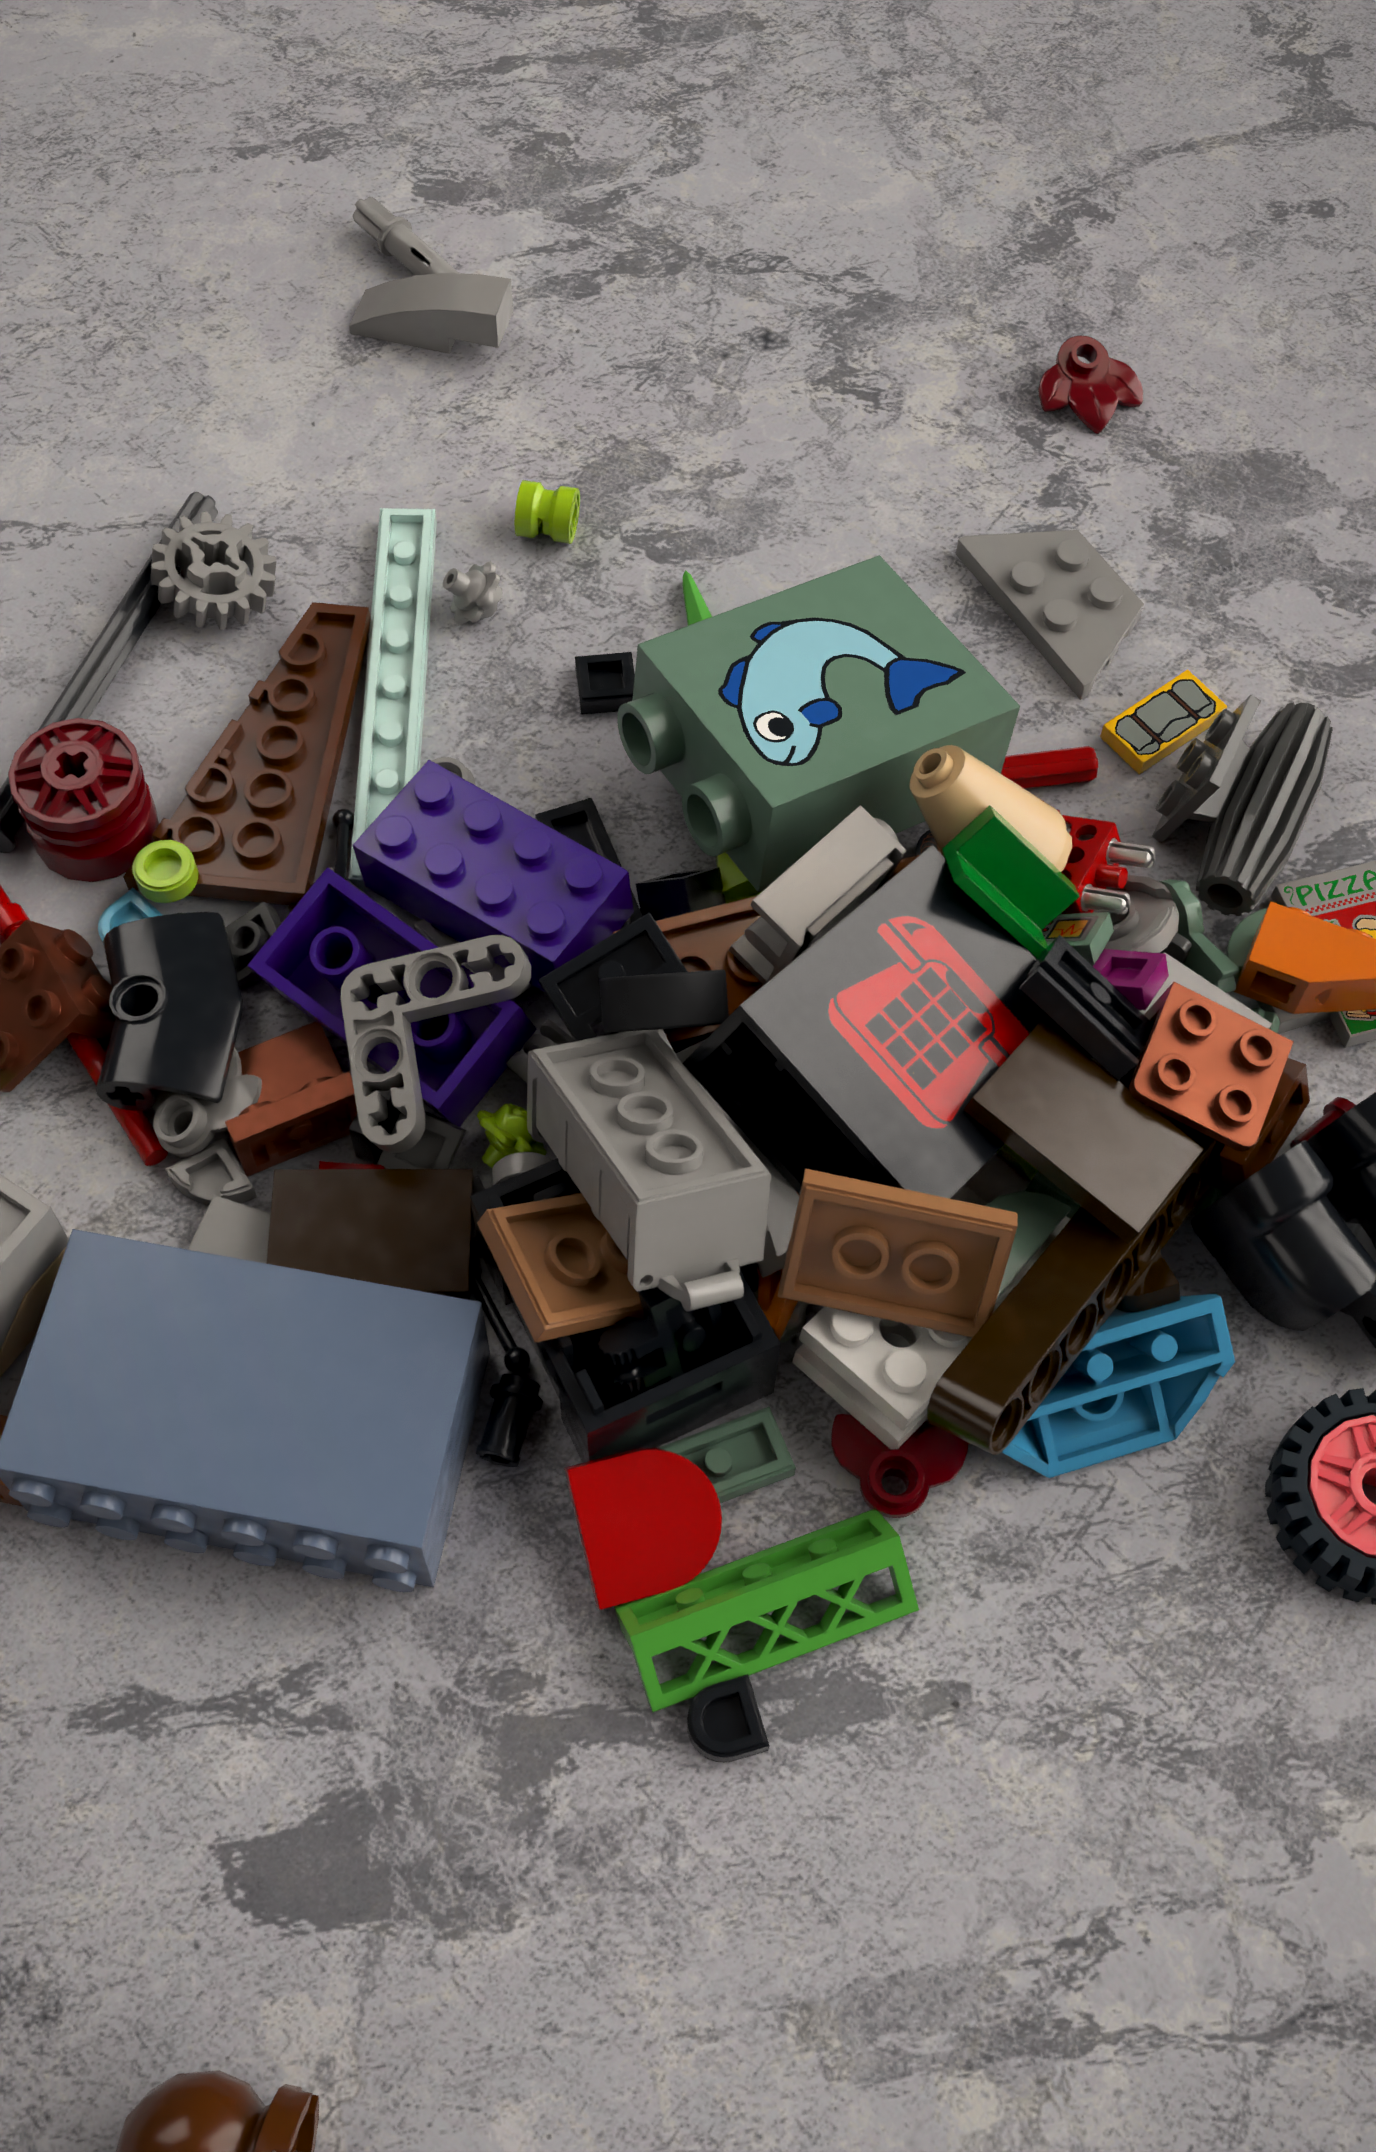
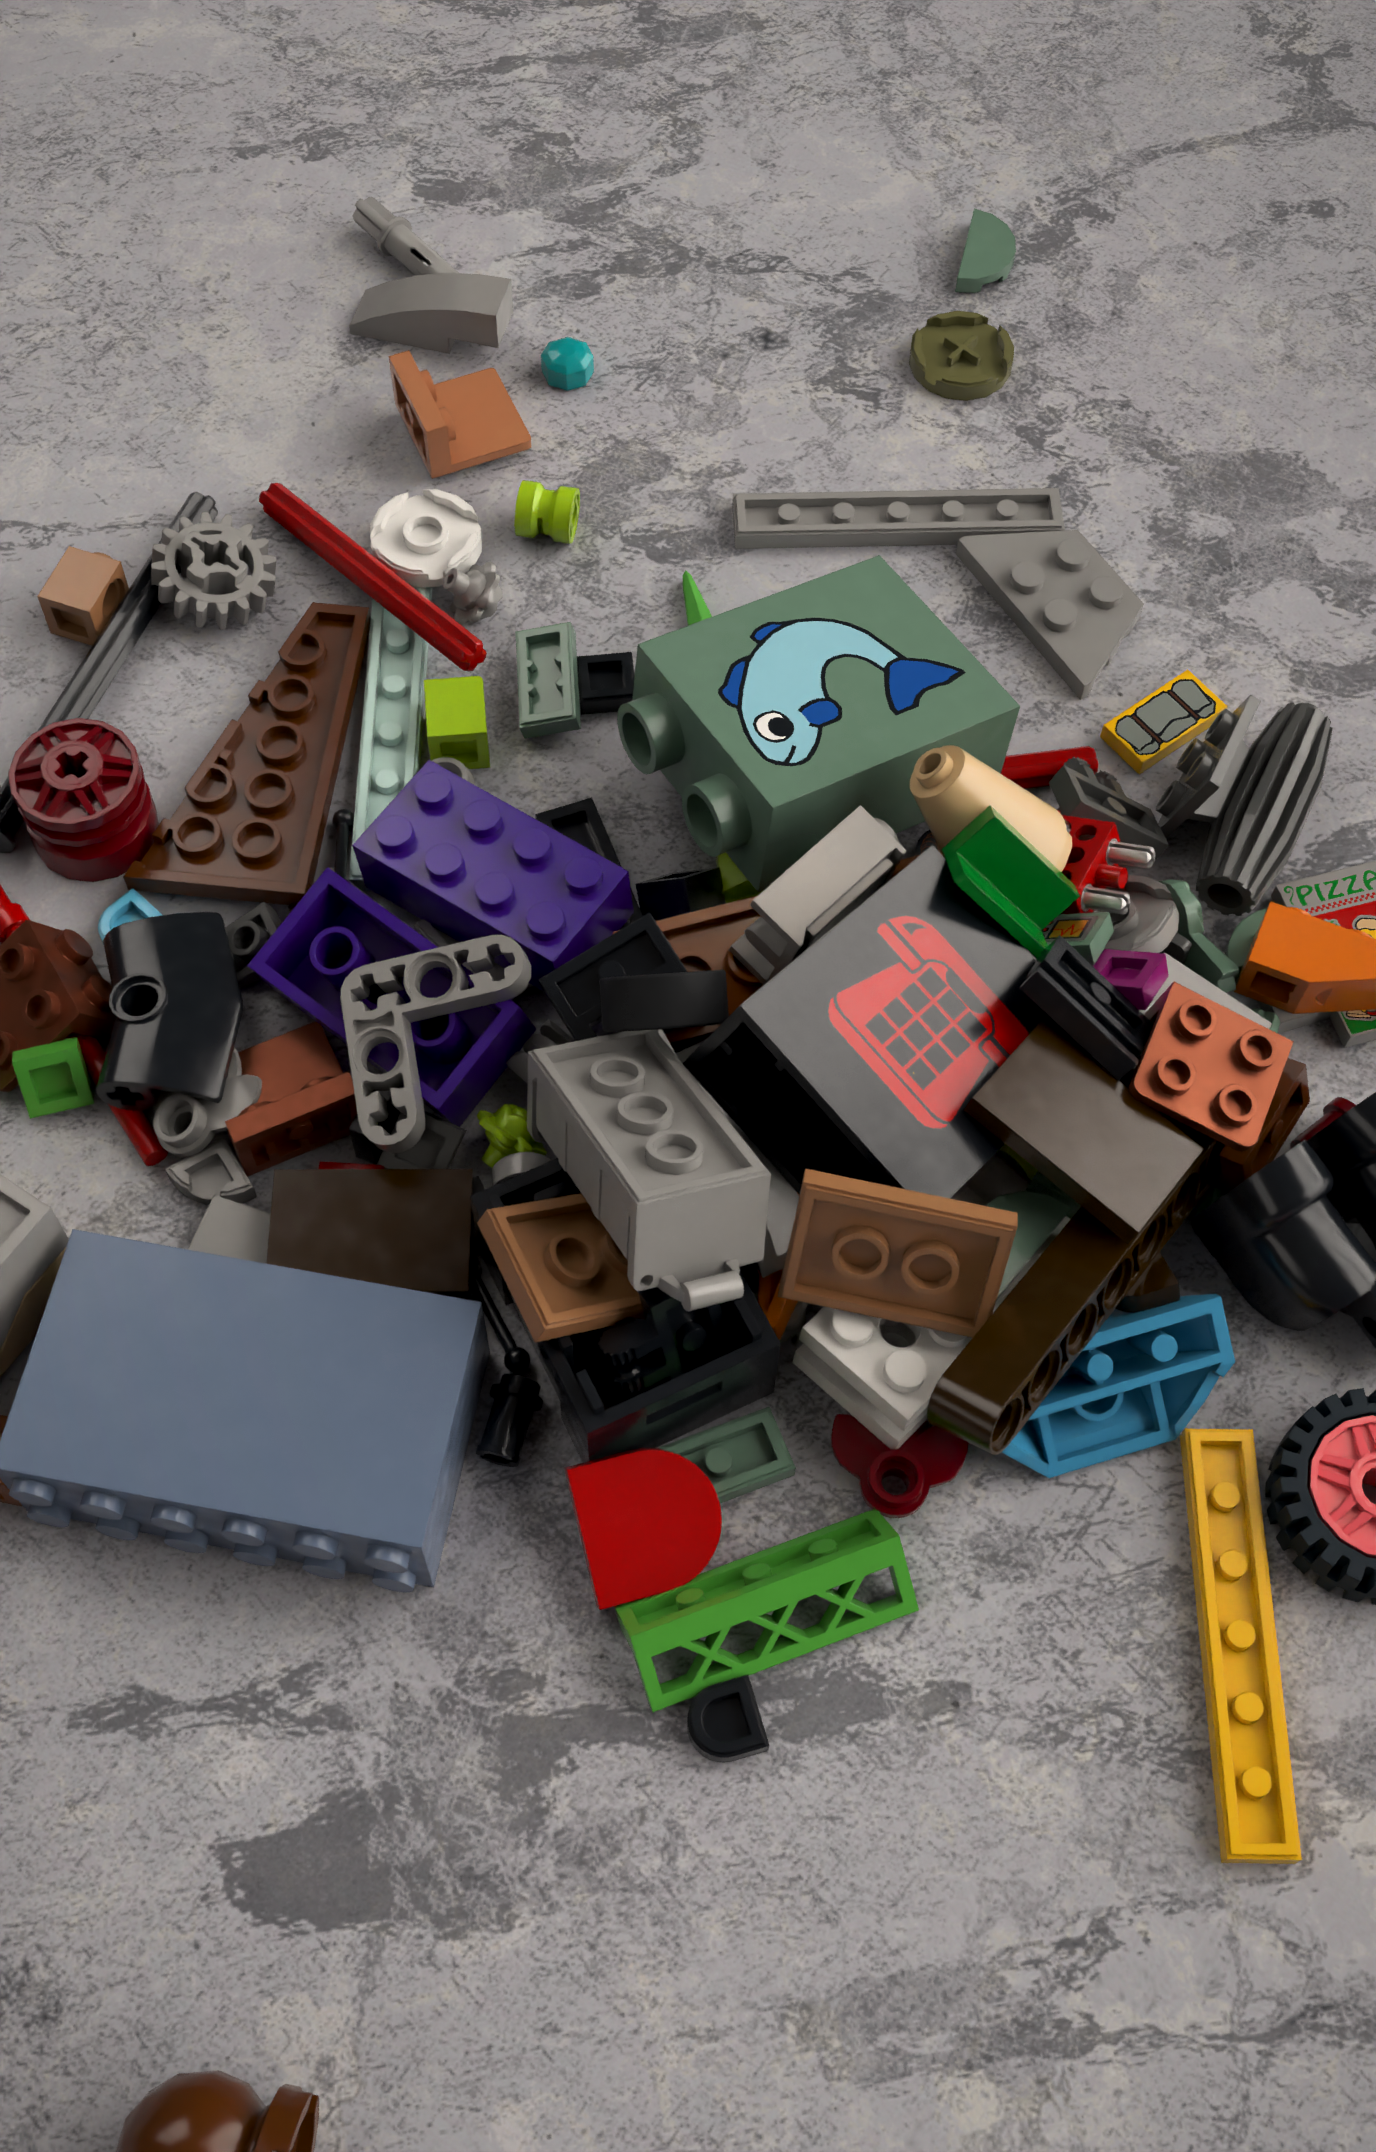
(53, 1077): none -> bright green tile
(82, 594): none -> medium nougat brick
(165, 871): lime tile -> none
(373, 577): none -> red axle
(426, 536): none -> white tile
(457, 419): none -> nougat bracket
(457, 720): none -> lime panel
(547, 680): none -> sand green plate
(567, 363): none -> teal tile
(890, 517): none -> light grey tile
(961, 356): none -> olive tile
(987, 253): none -> sand green tile
(1090, 387): dark red plate -> none
(1102, 798): none -> dark grey hinge
(1239, 1649): none -> yellow tile

